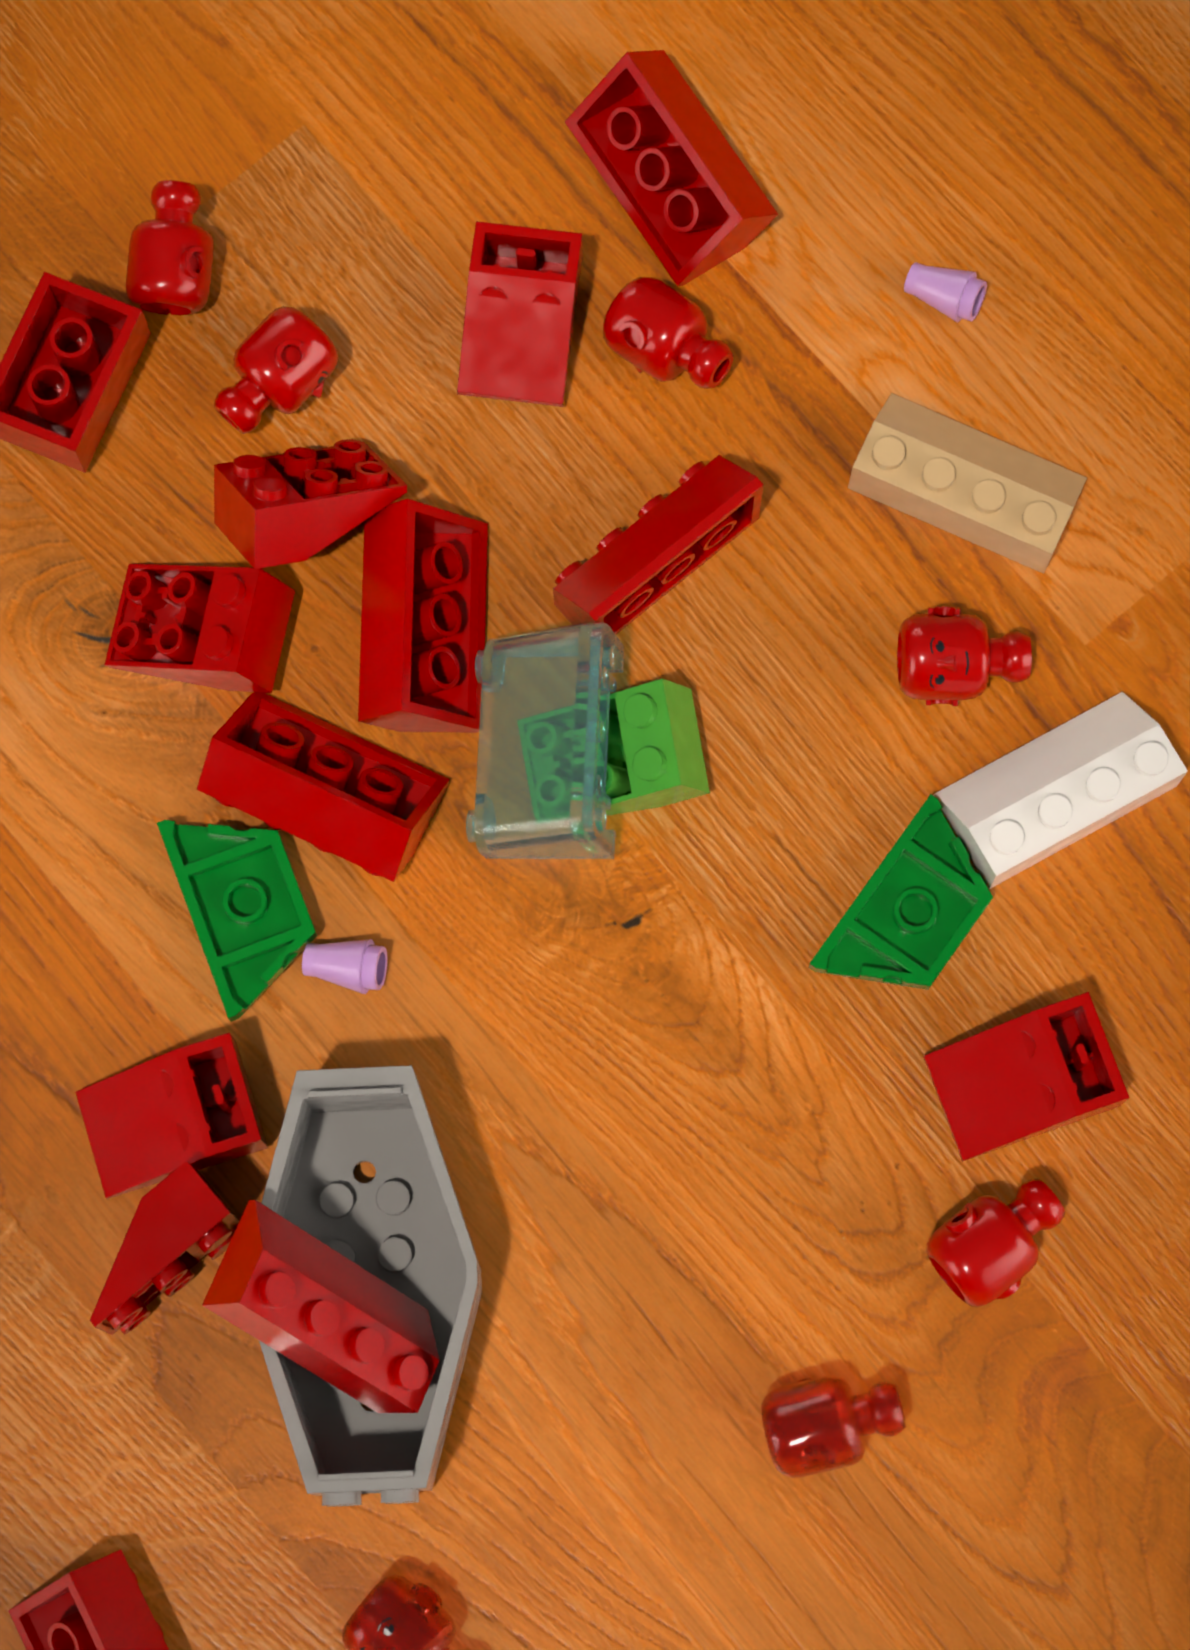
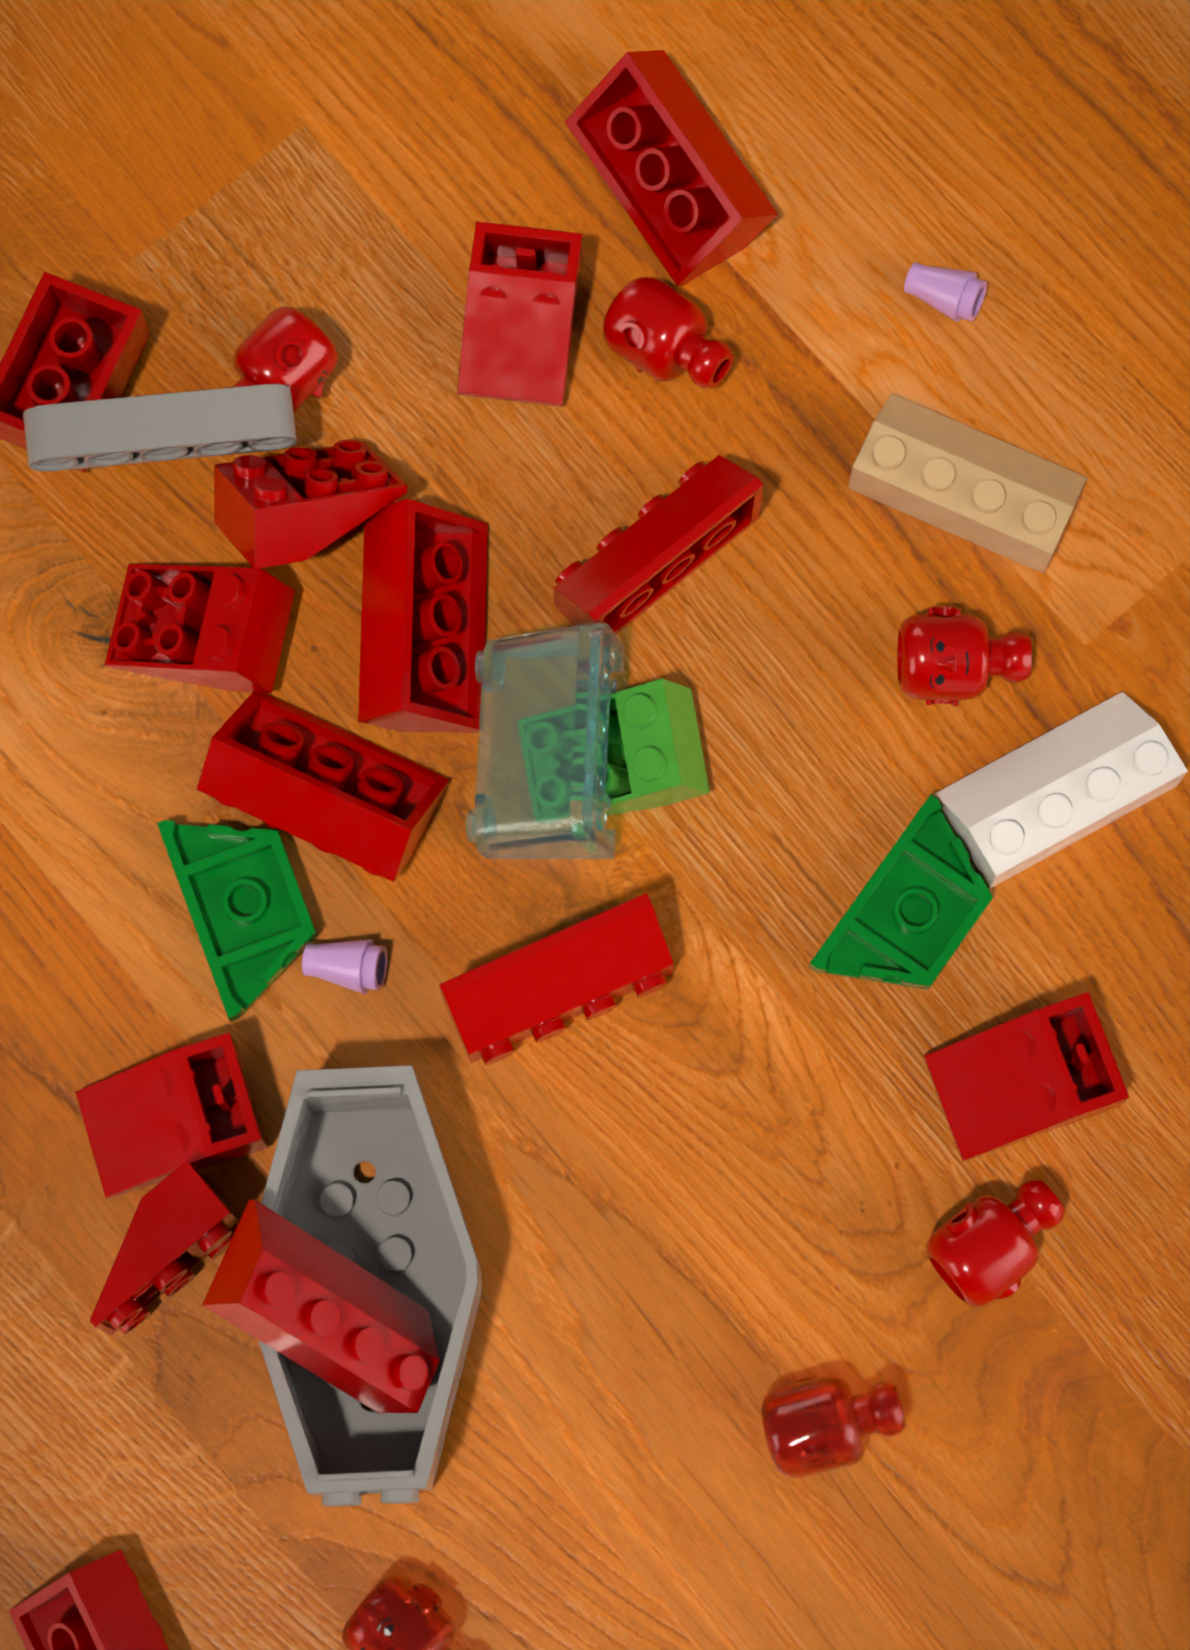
(159, 427): none -> light grey beam
(170, 255): red piece -> none
(558, 980): none -> red slope

